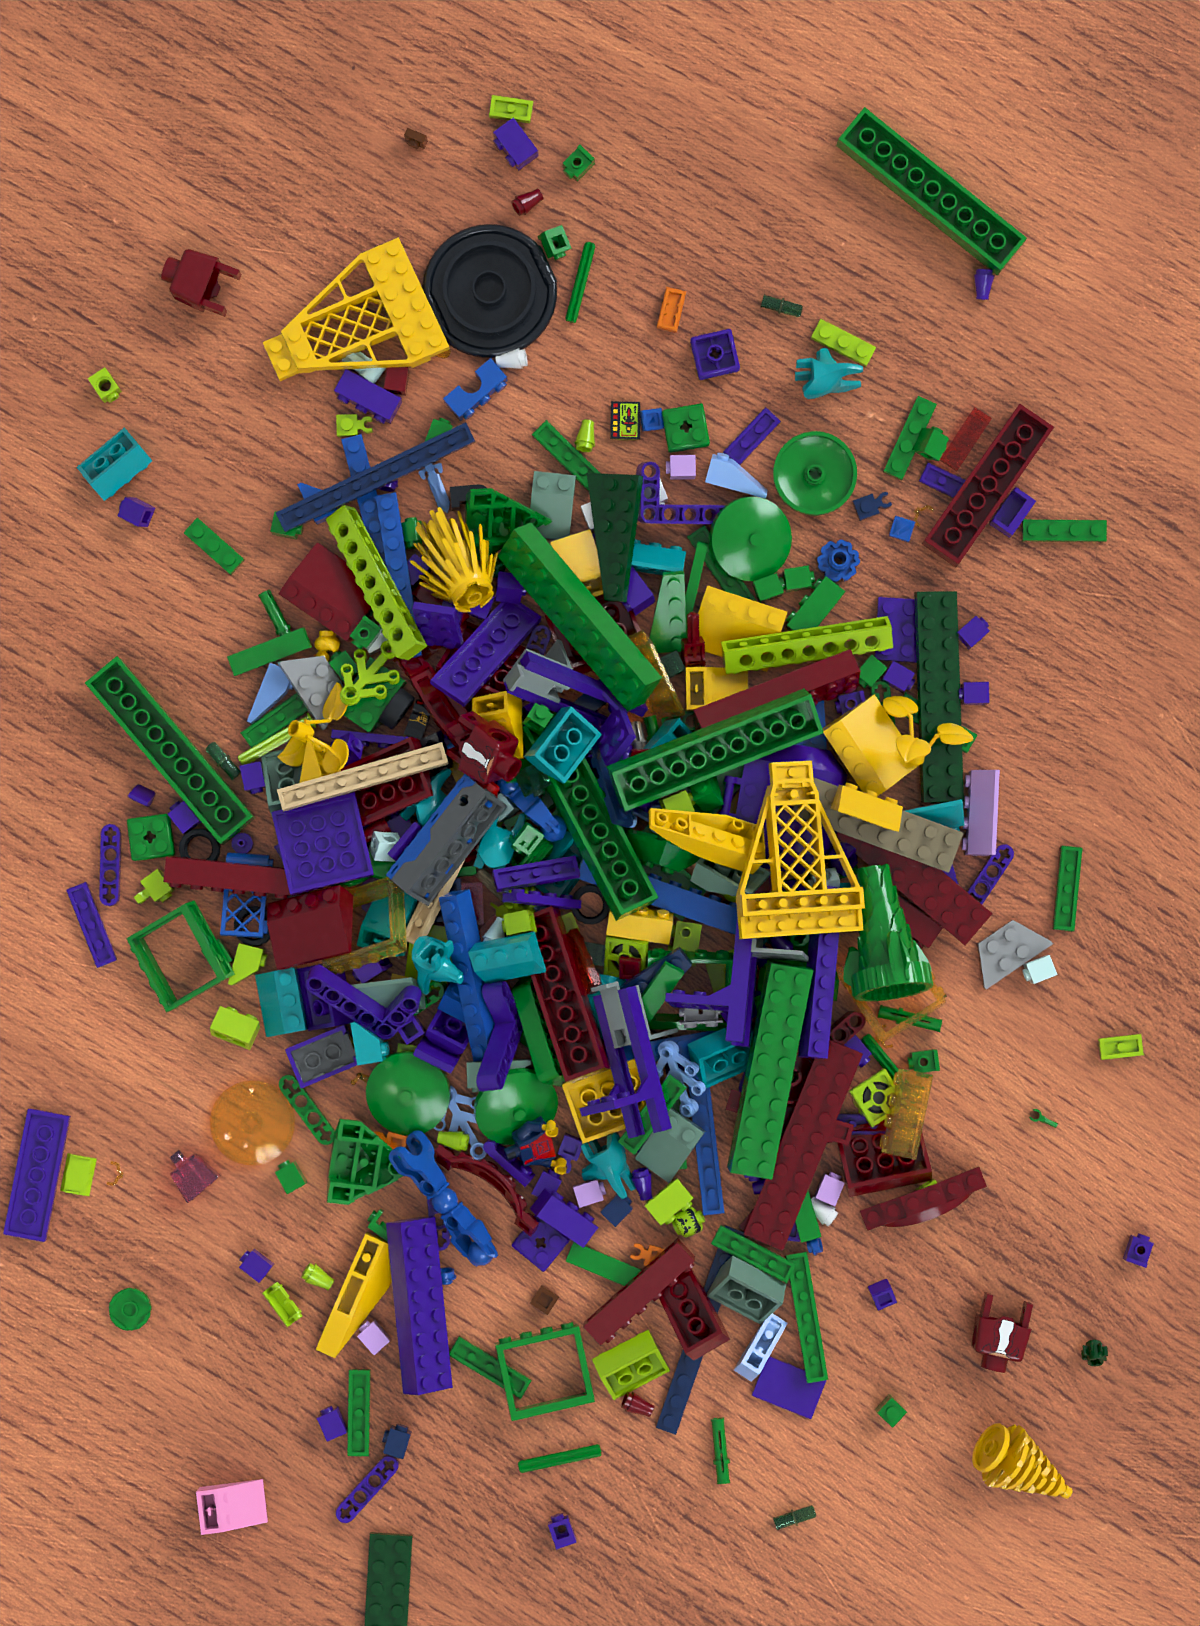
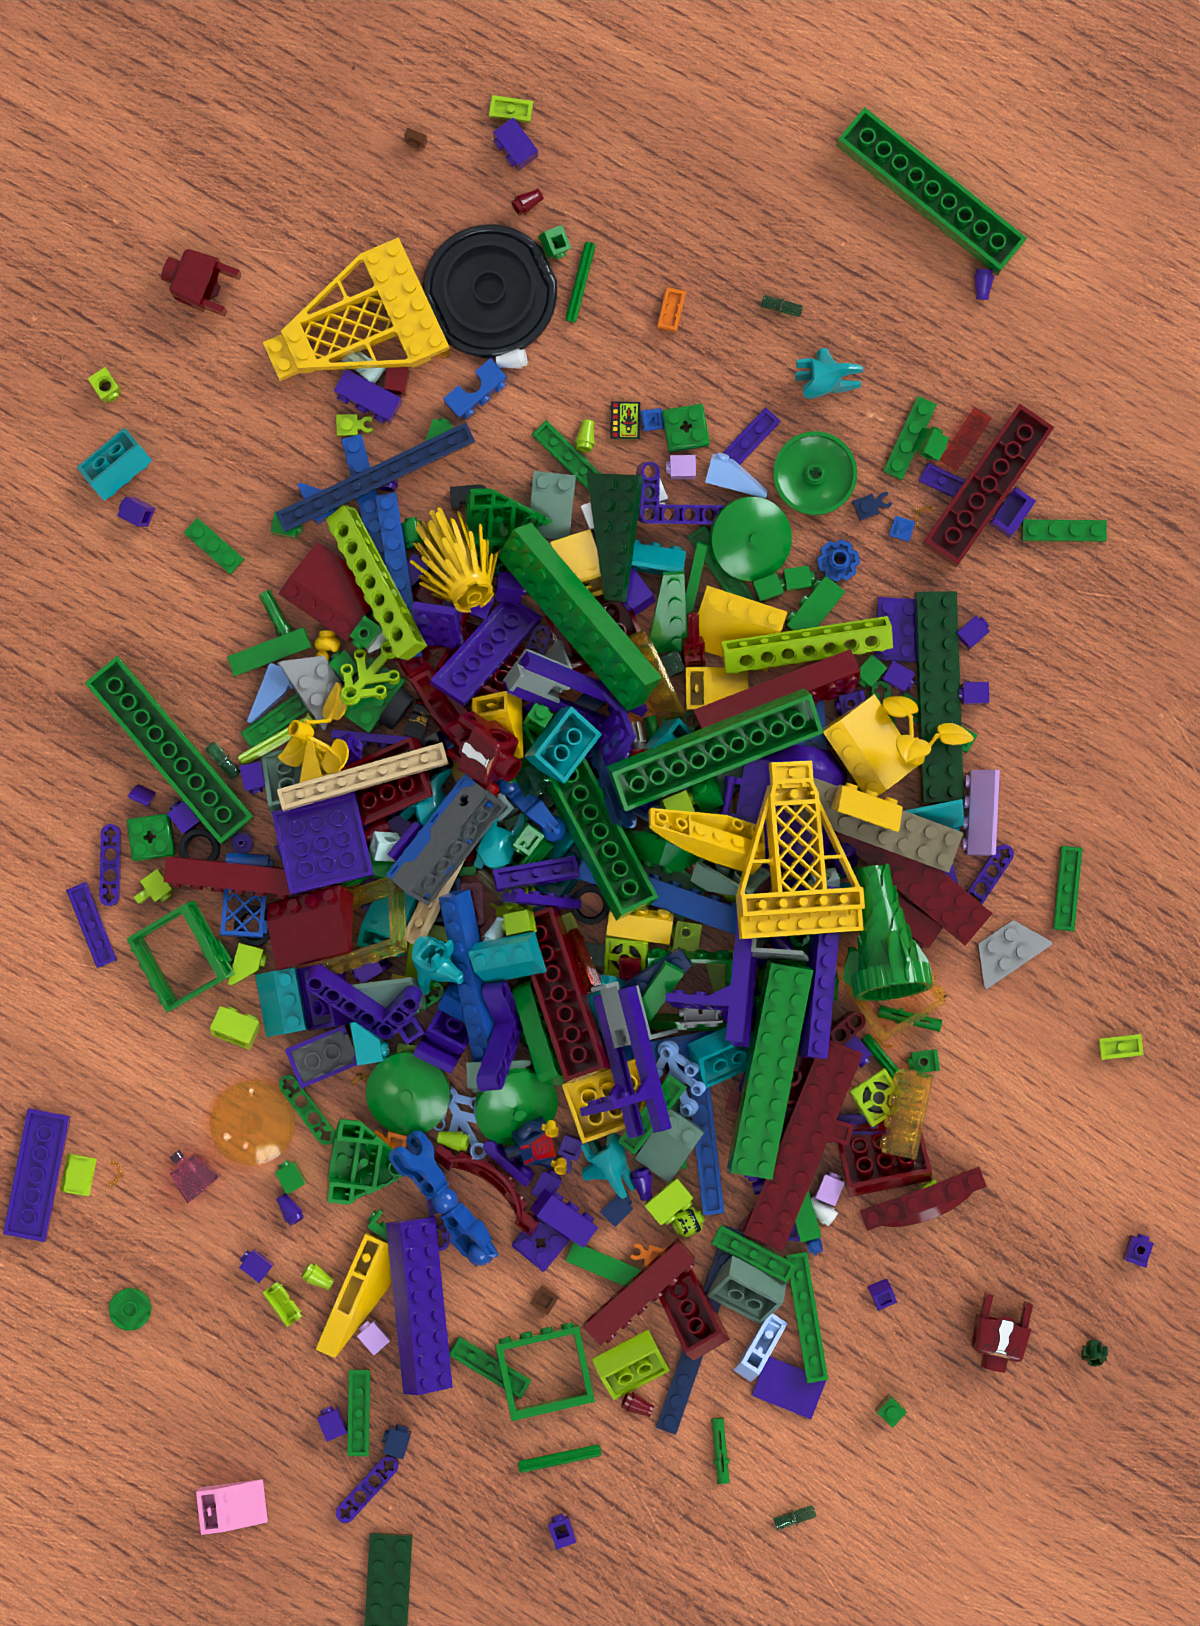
(290, 1210): none -> dark purple cone
(436, 485): medium blue sword -> none
(447, 1275): blue plate -> none
(577, 172): green brick -> none
(589, 1192): lavender brick -> none
(723, 343): dark purple brick -> none
(843, 342): lime plate -> none
(1016, 1463): yellow plant -> none
(1039, 969): light aqua brick -> none
(1043, 1119): green hand -> none

